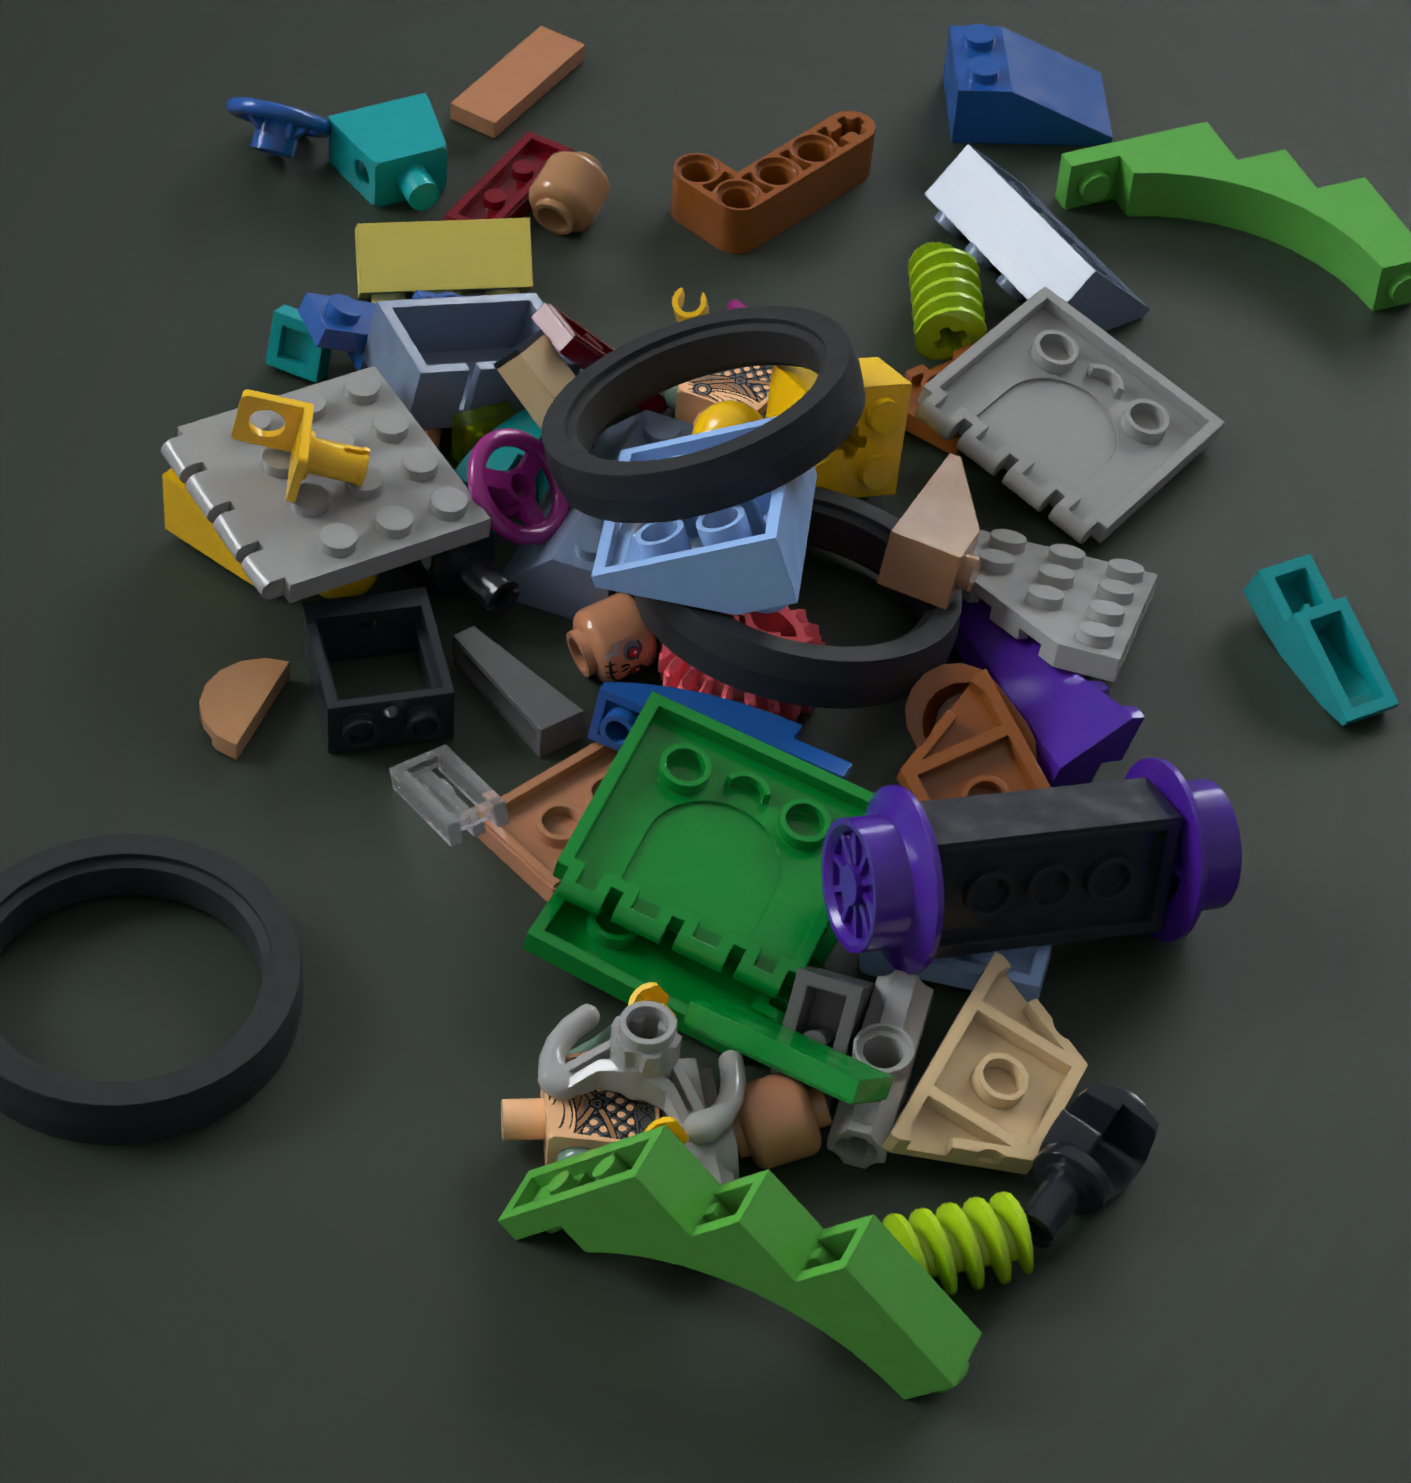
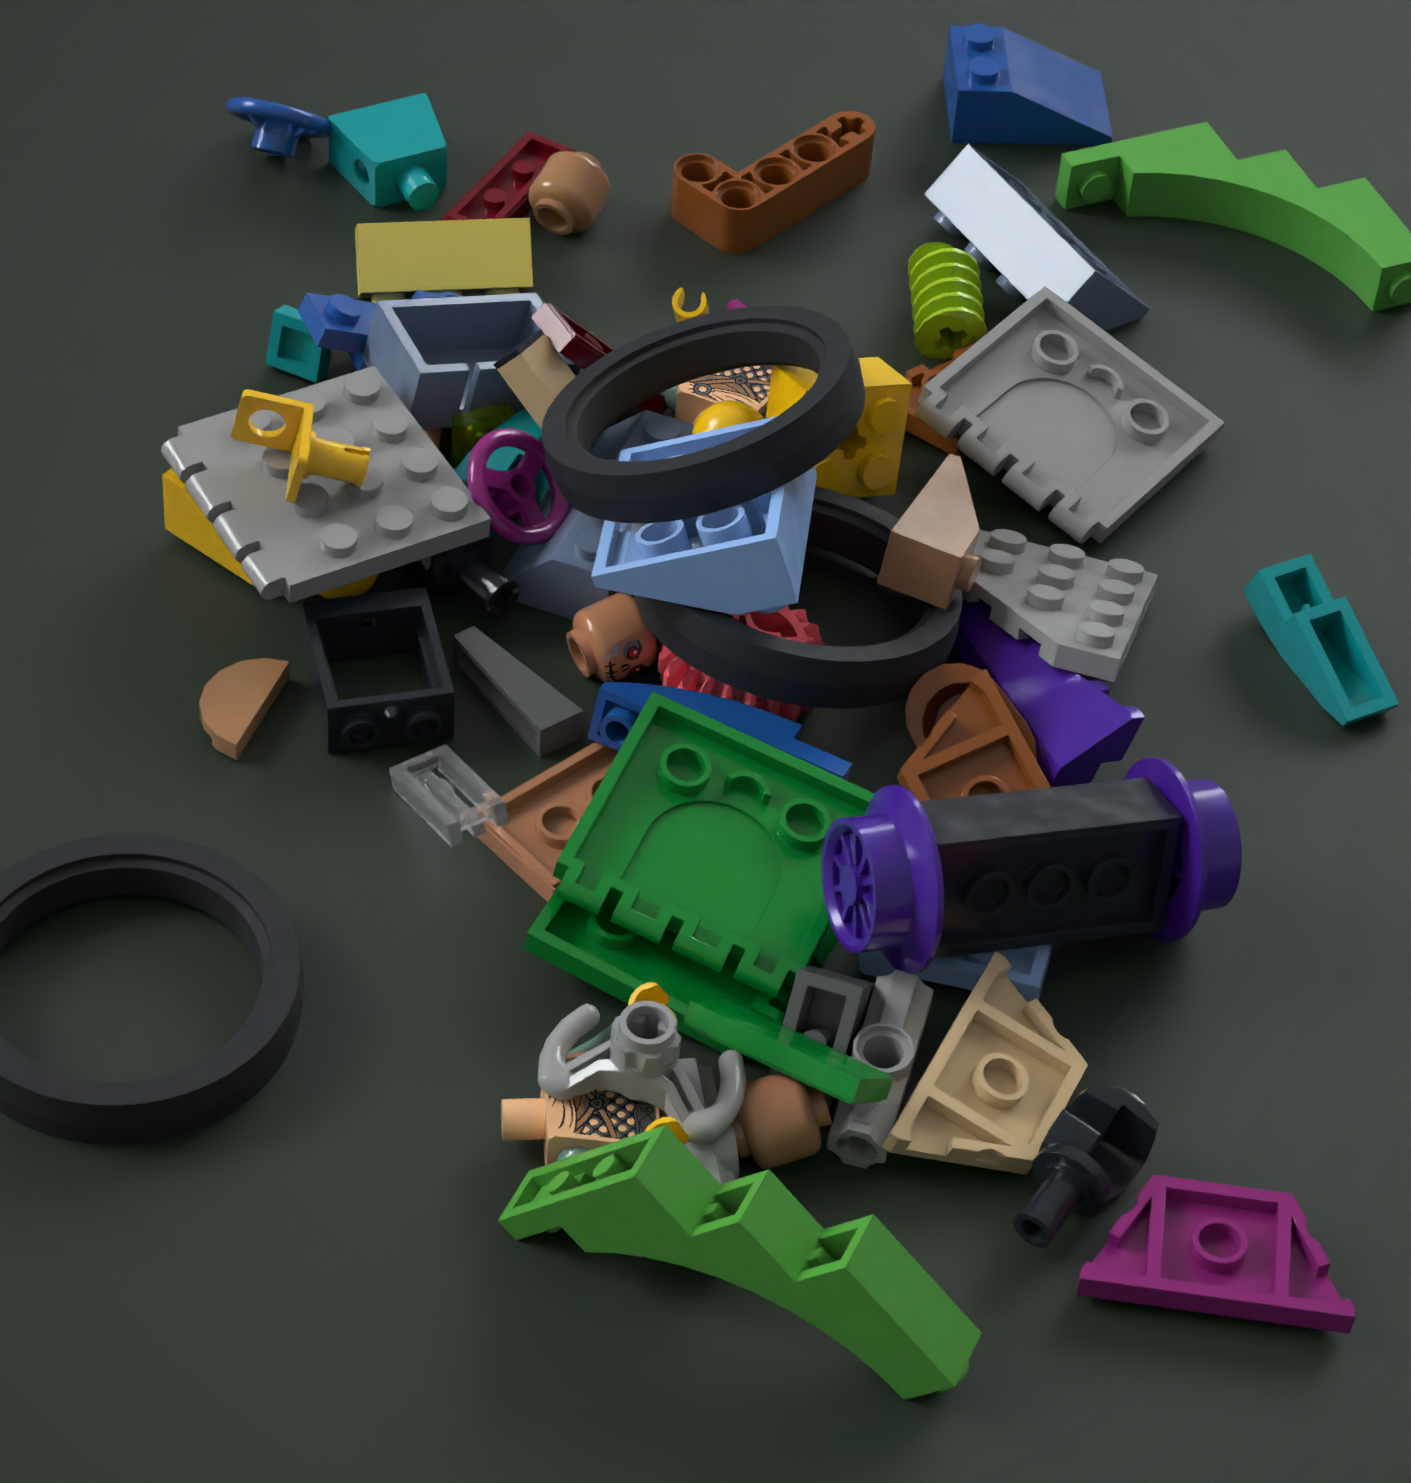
(517, 81): nougat tile -> none
(967, 1239): lime piece -> none
(1218, 1255): none -> magenta wing

